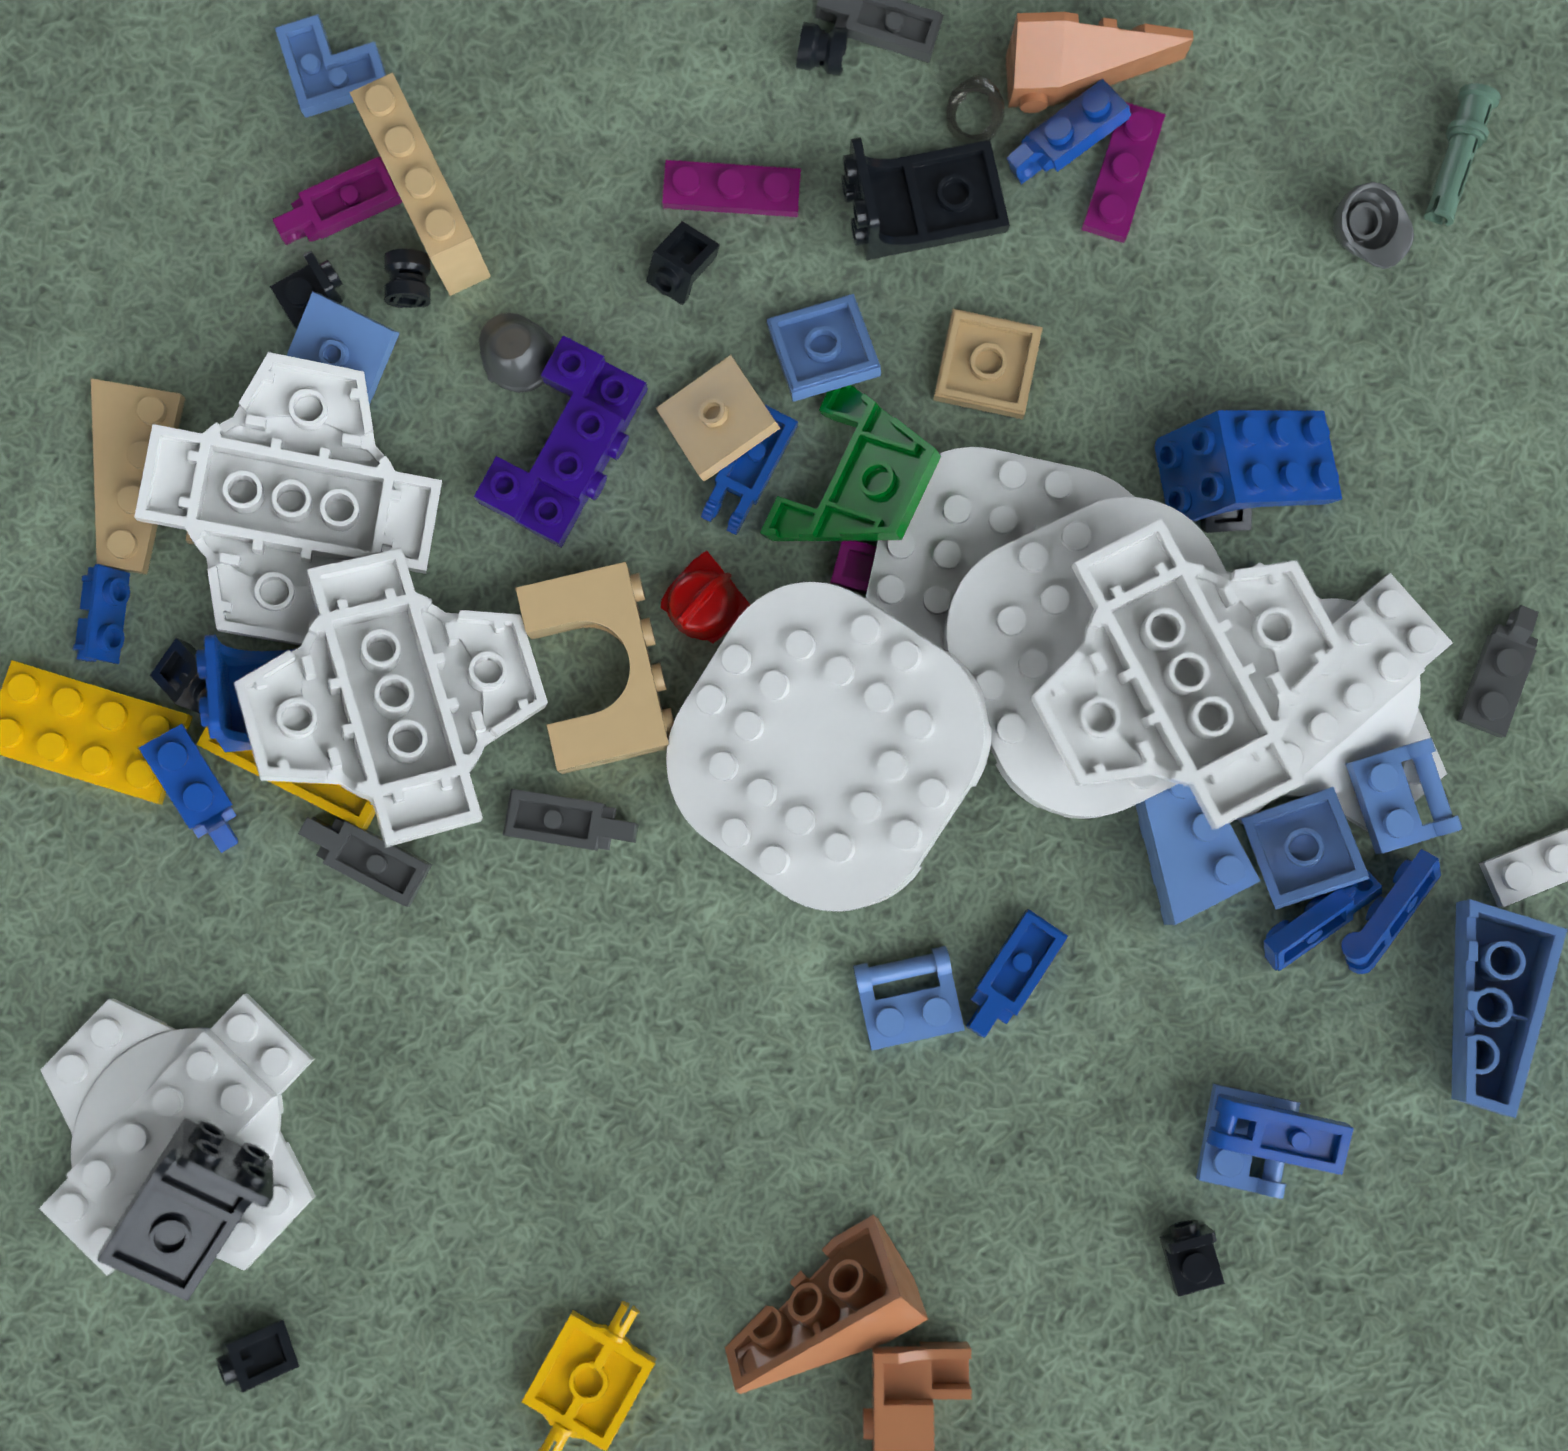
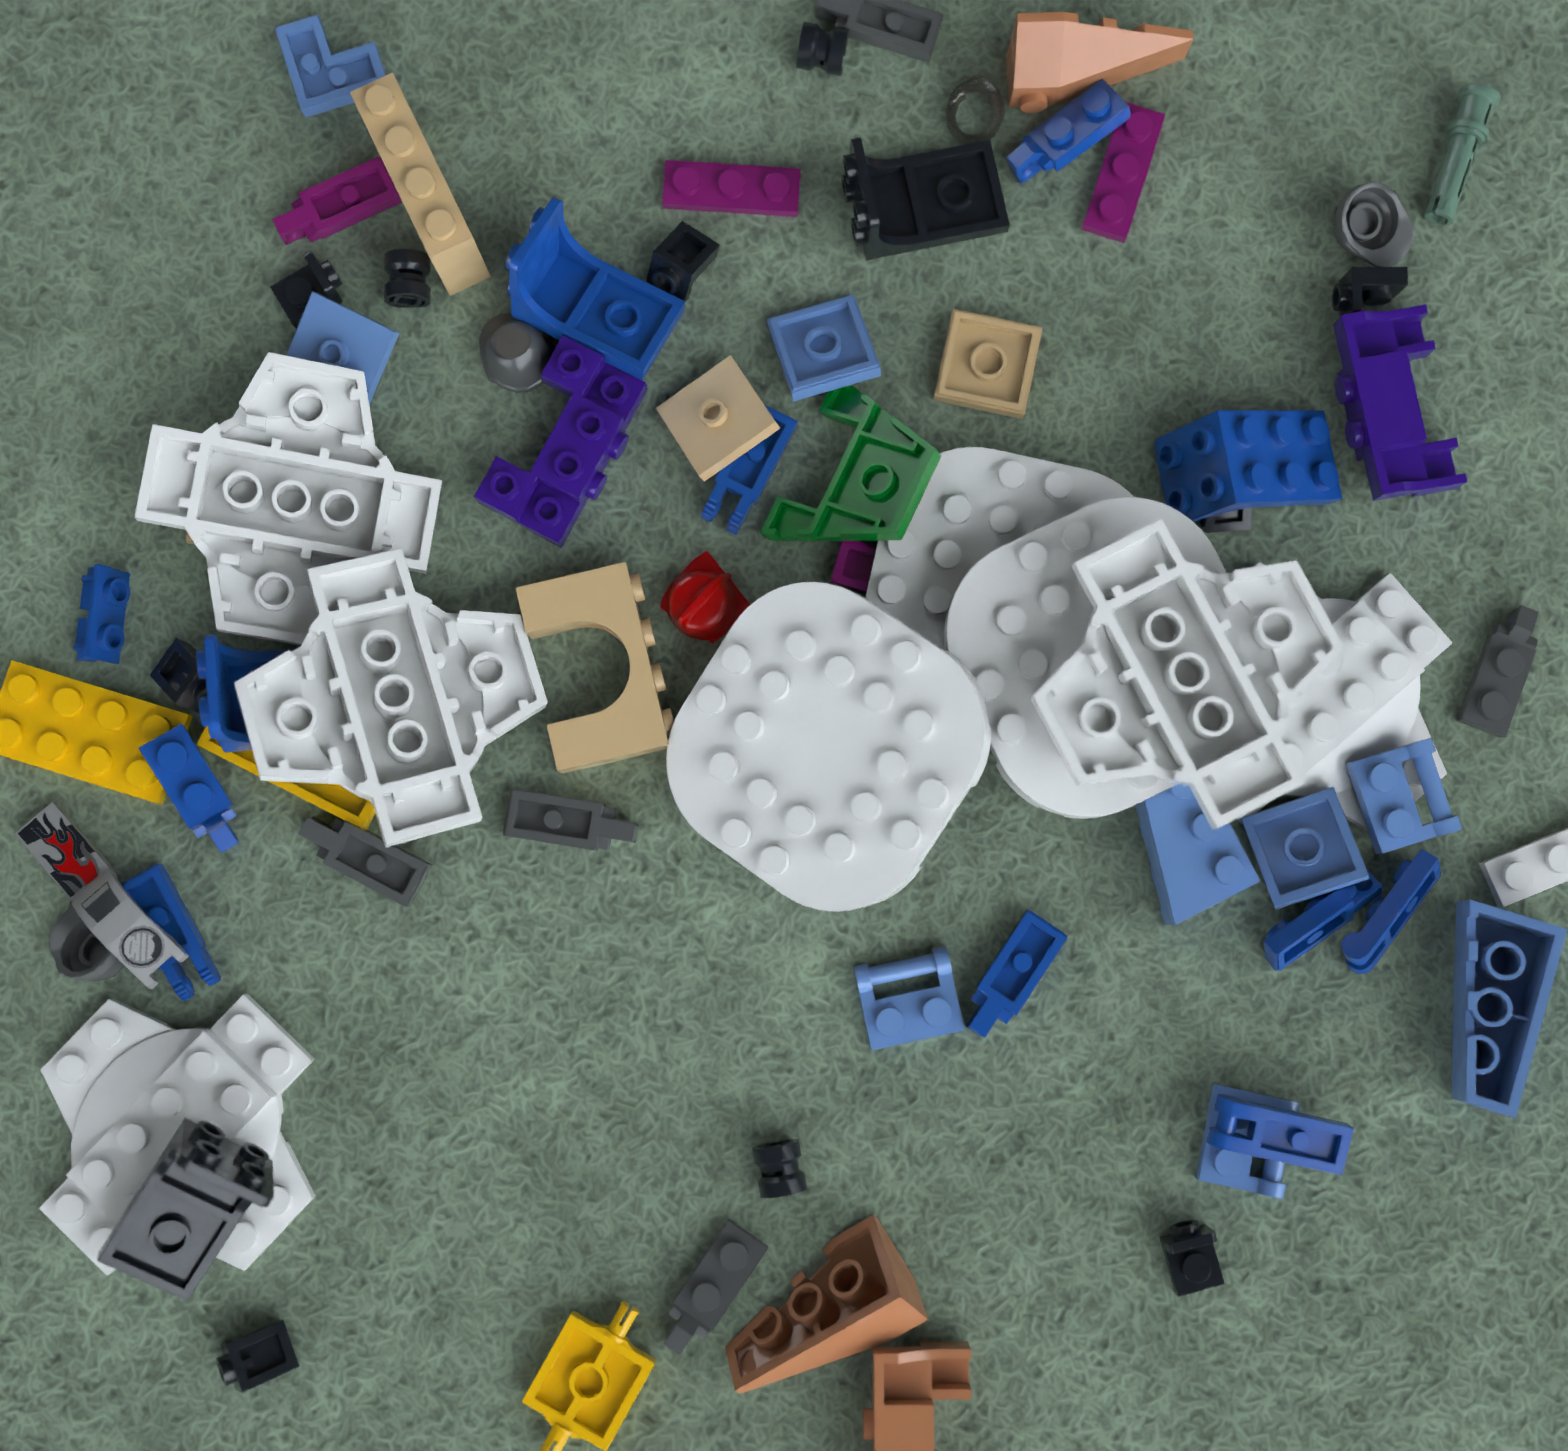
(79, 951): none -> dark grey hat
(98, 894): none -> piece
(120, 445): tan wing -> none
(162, 903): none -> blue hinge
(578, 296): none -> blue bracket
(713, 1284): none -> dark grey hinge
(779, 1168): none -> black wheel
(1373, 284): none -> black bracket
(1384, 404): none -> dark purple bracket

